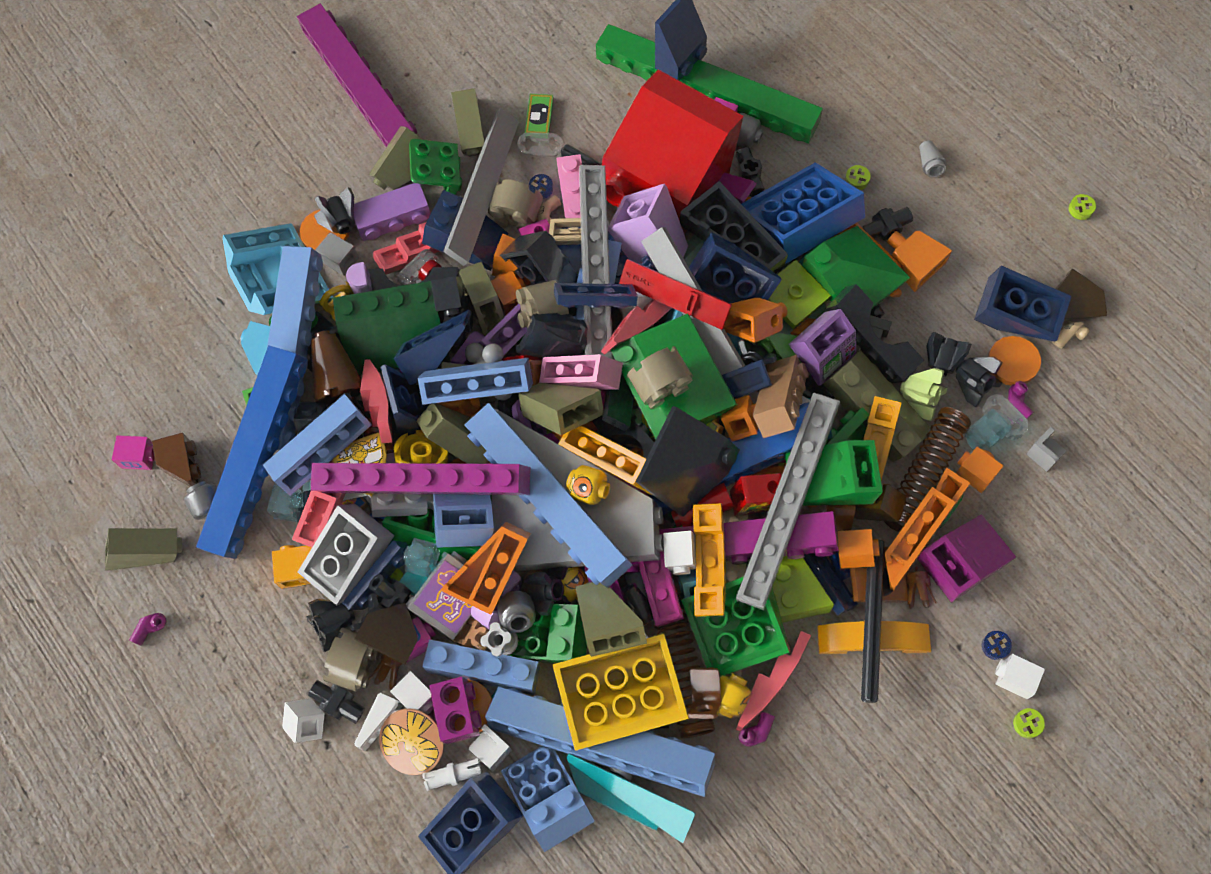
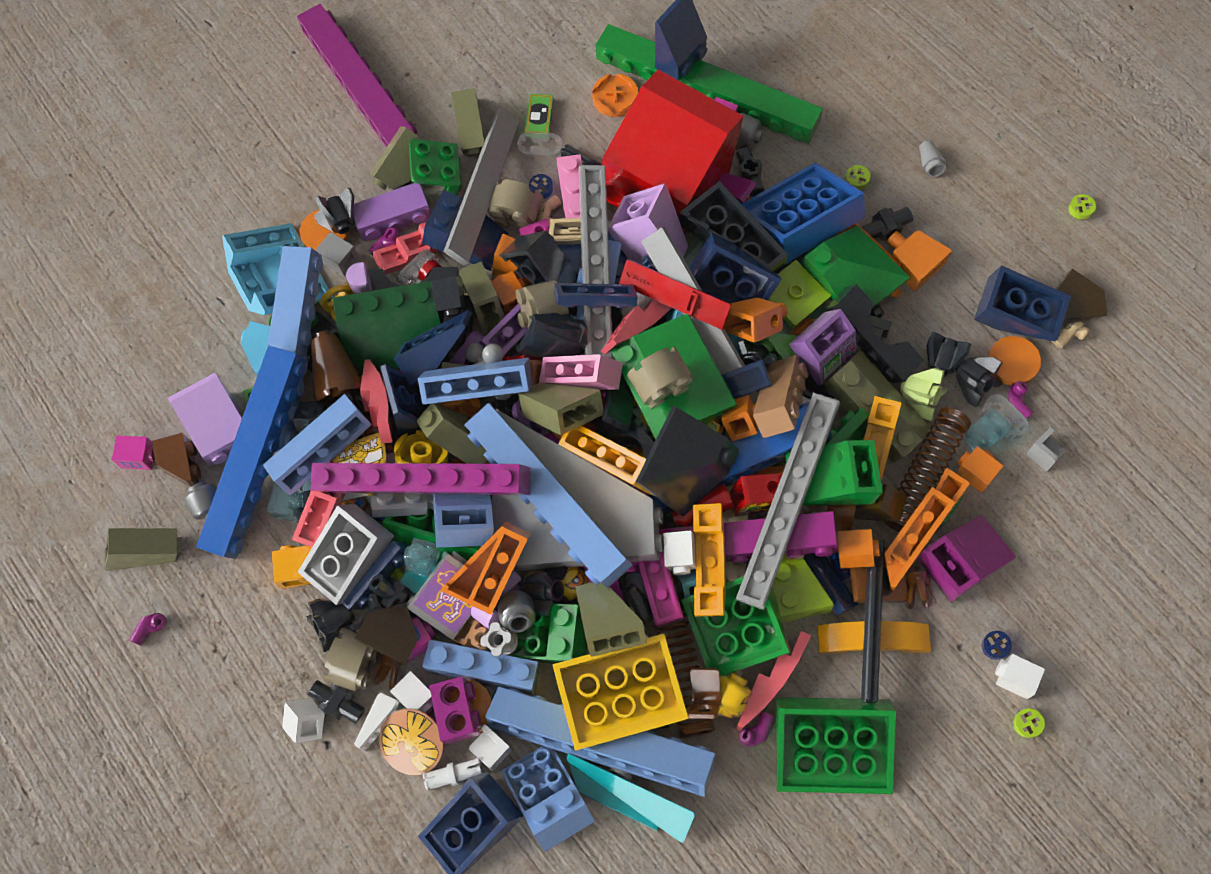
(209, 417): none -> lavender slope
(385, 240): none -> magenta arm
(588, 485): yellow head -> none
(614, 94): none -> orange tile
(834, 745): none -> green slope

